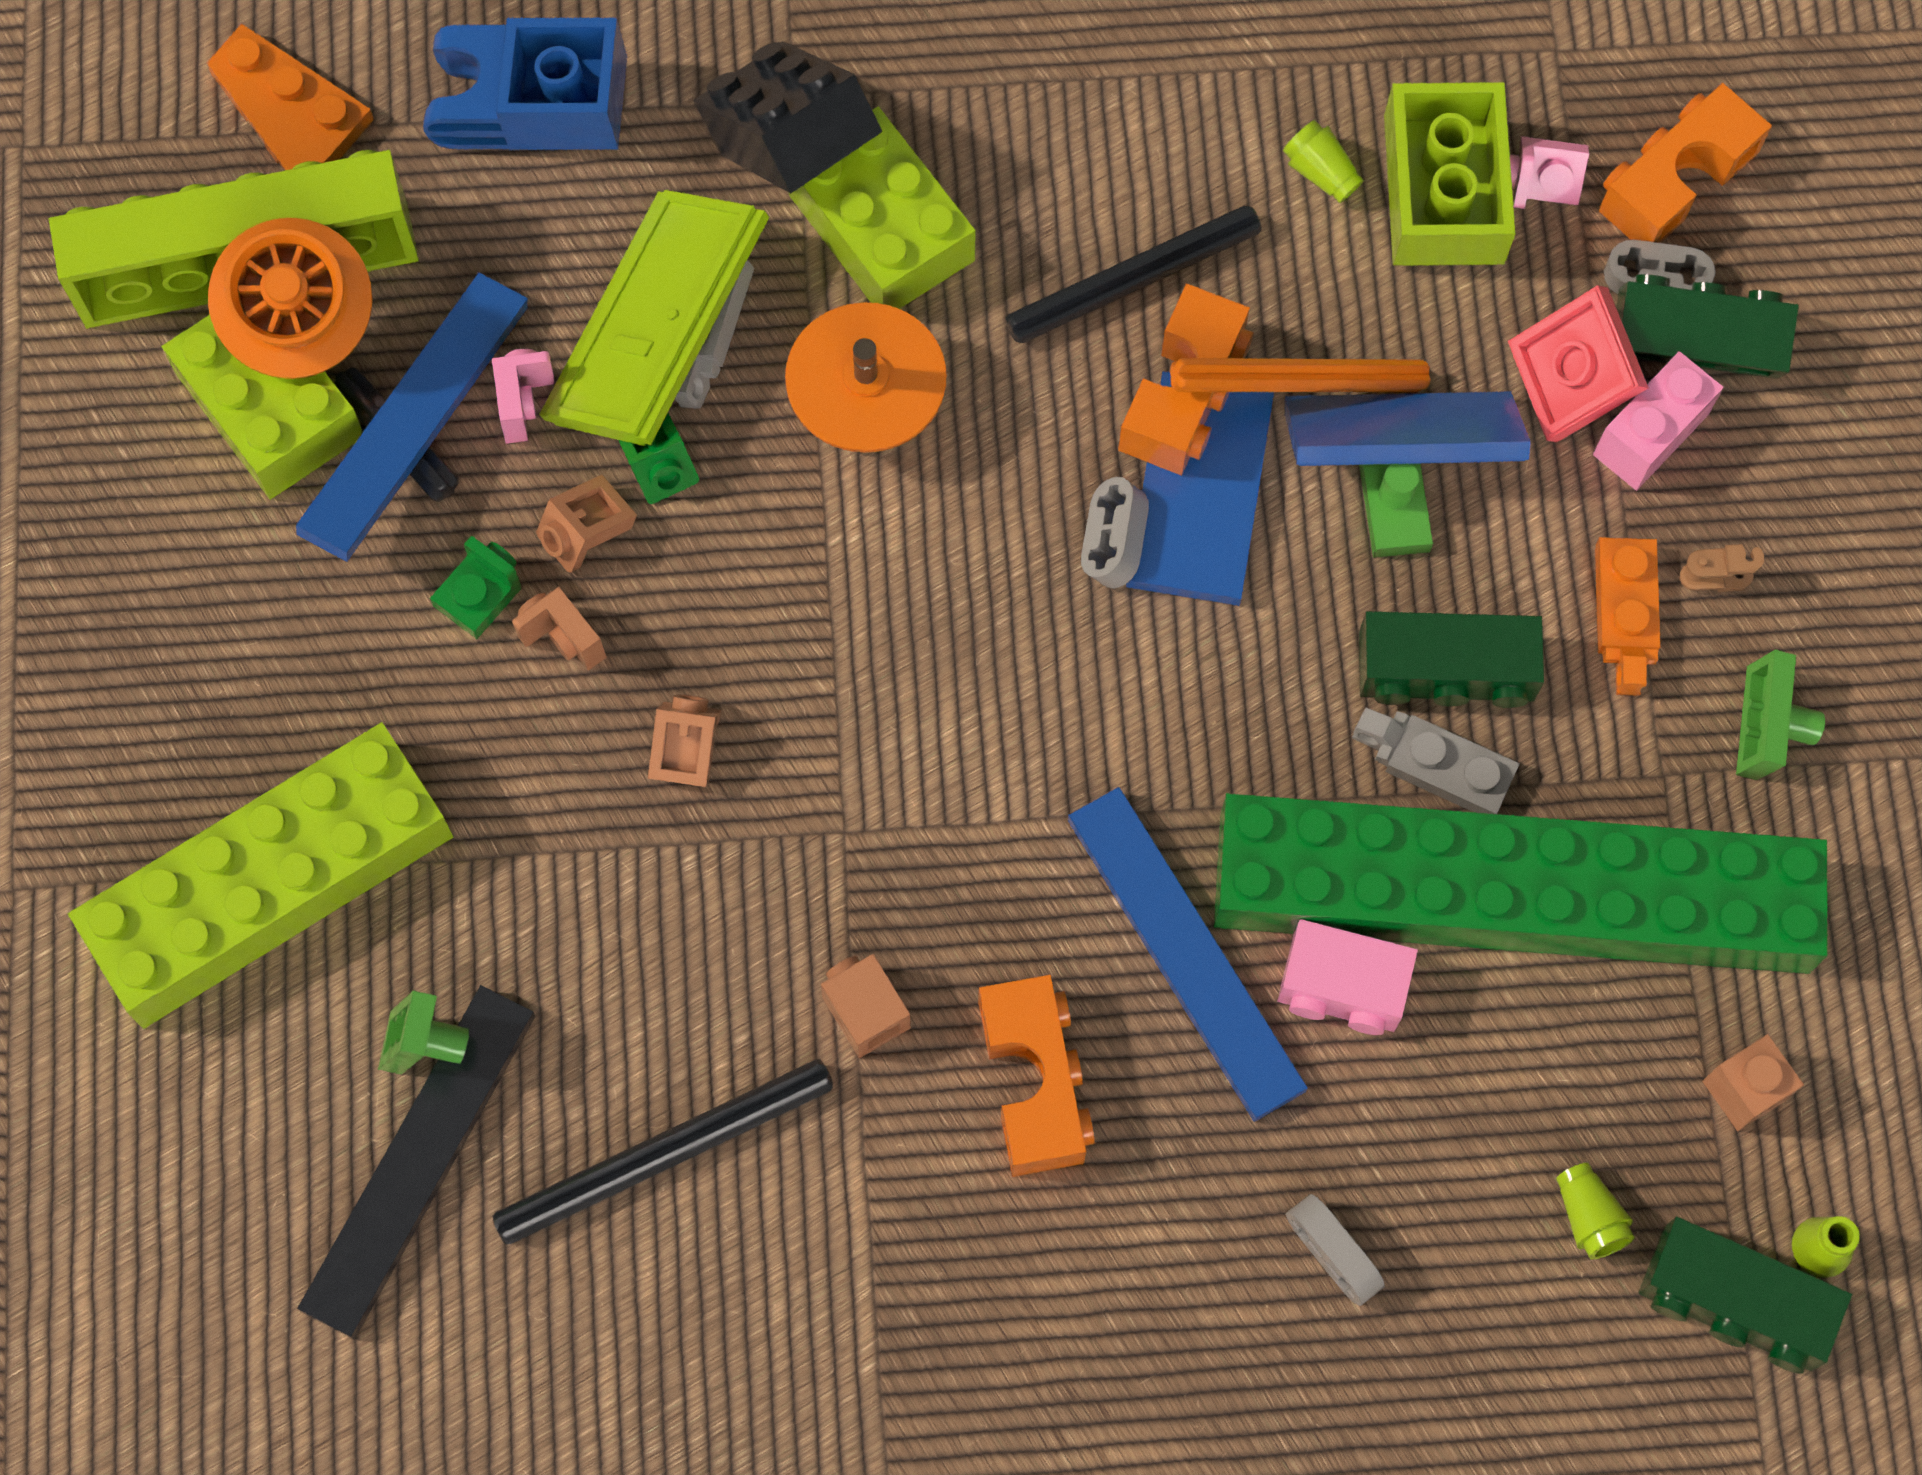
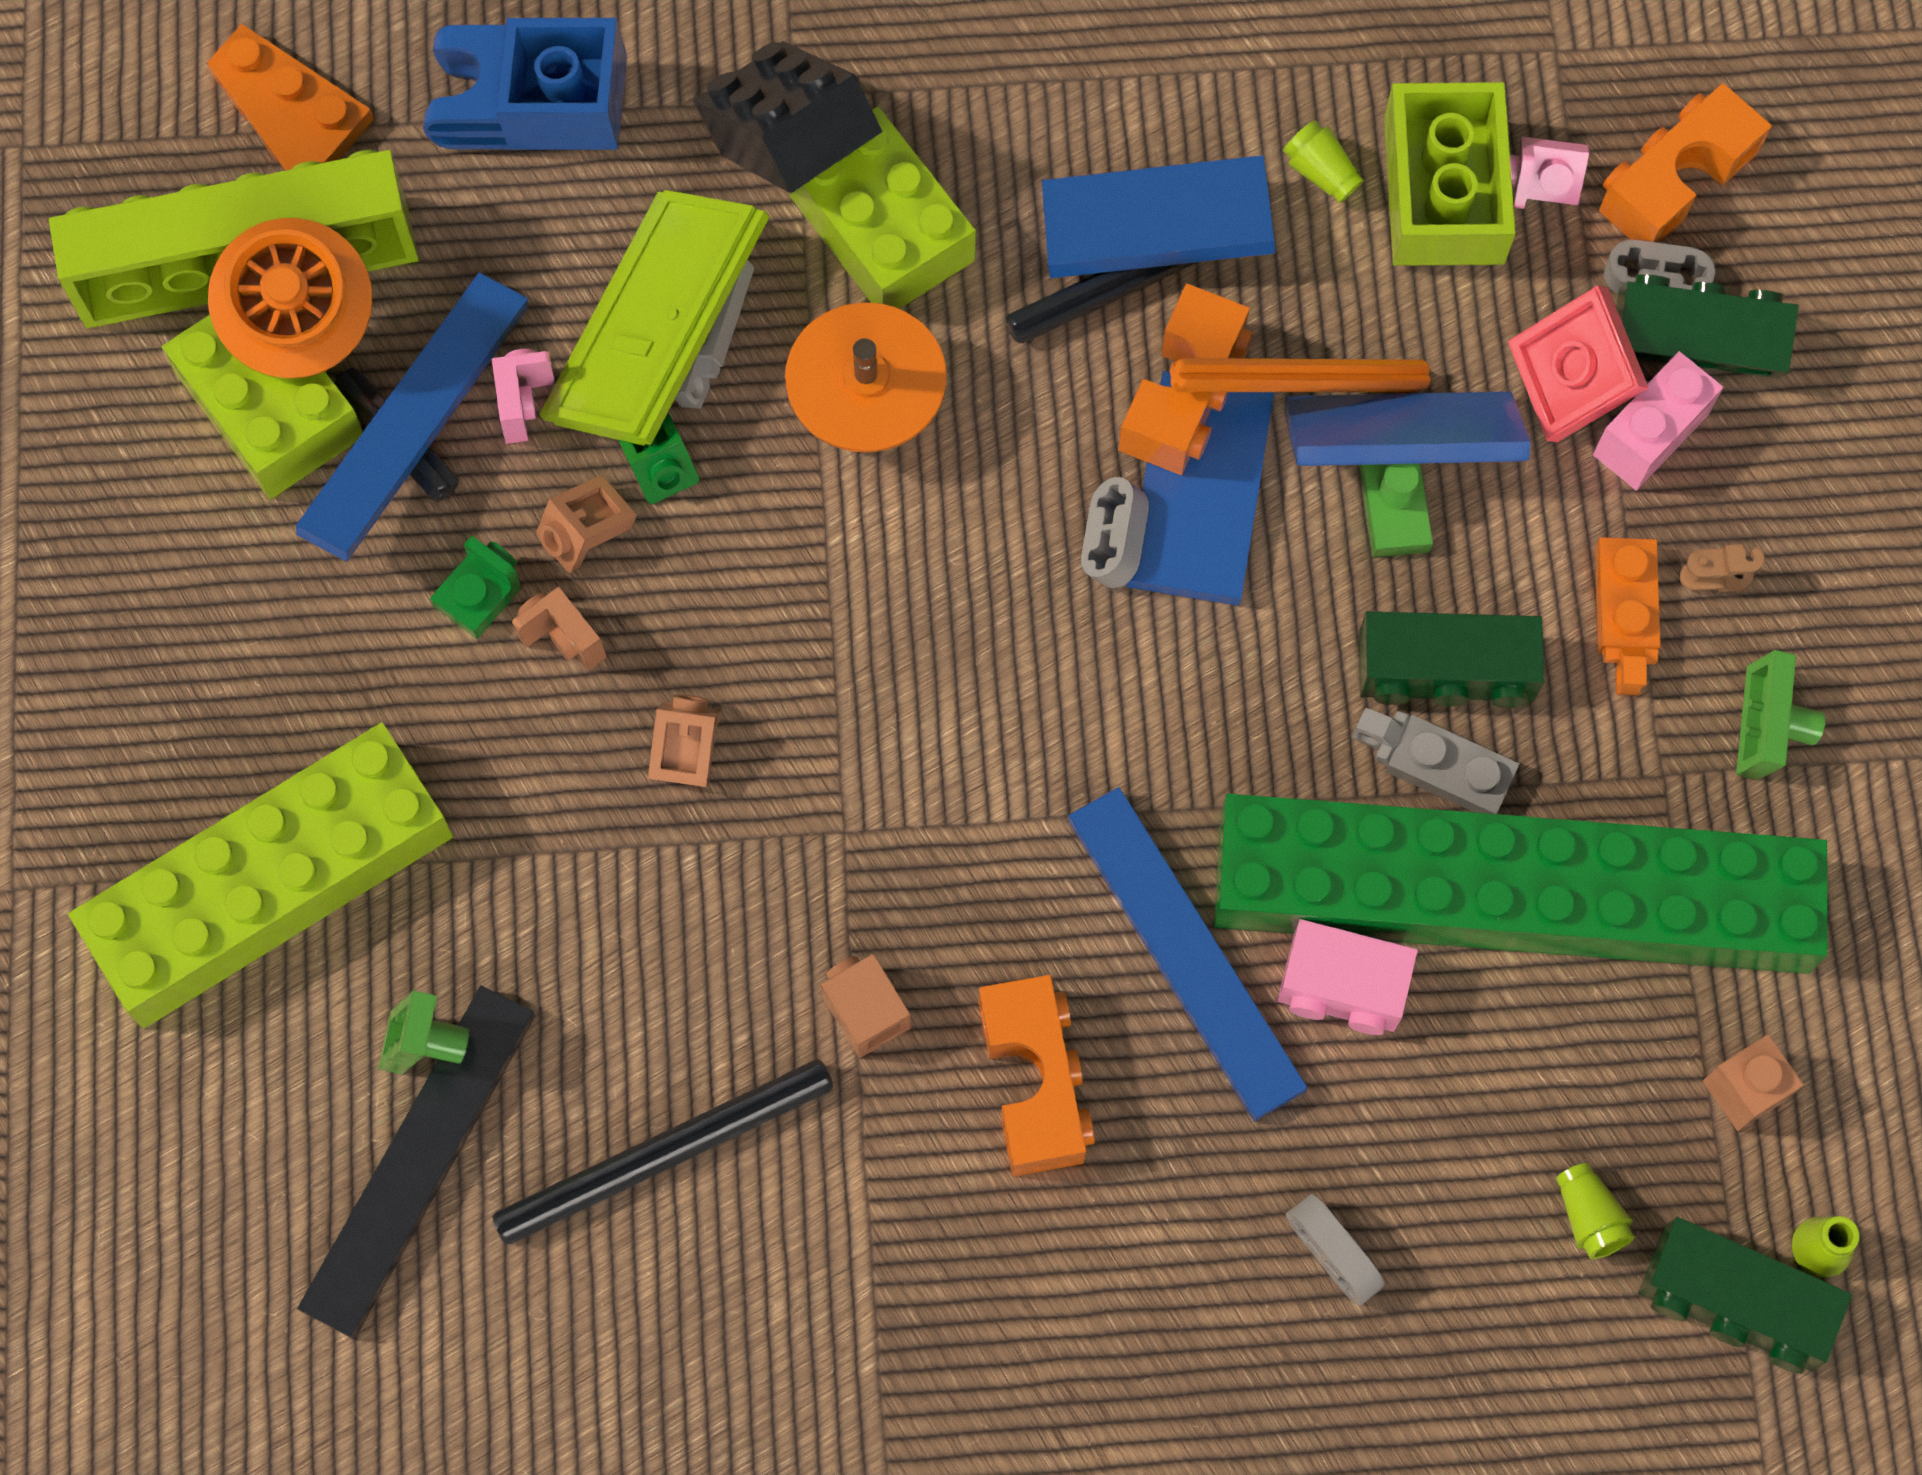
(1157, 216): none -> blue tile

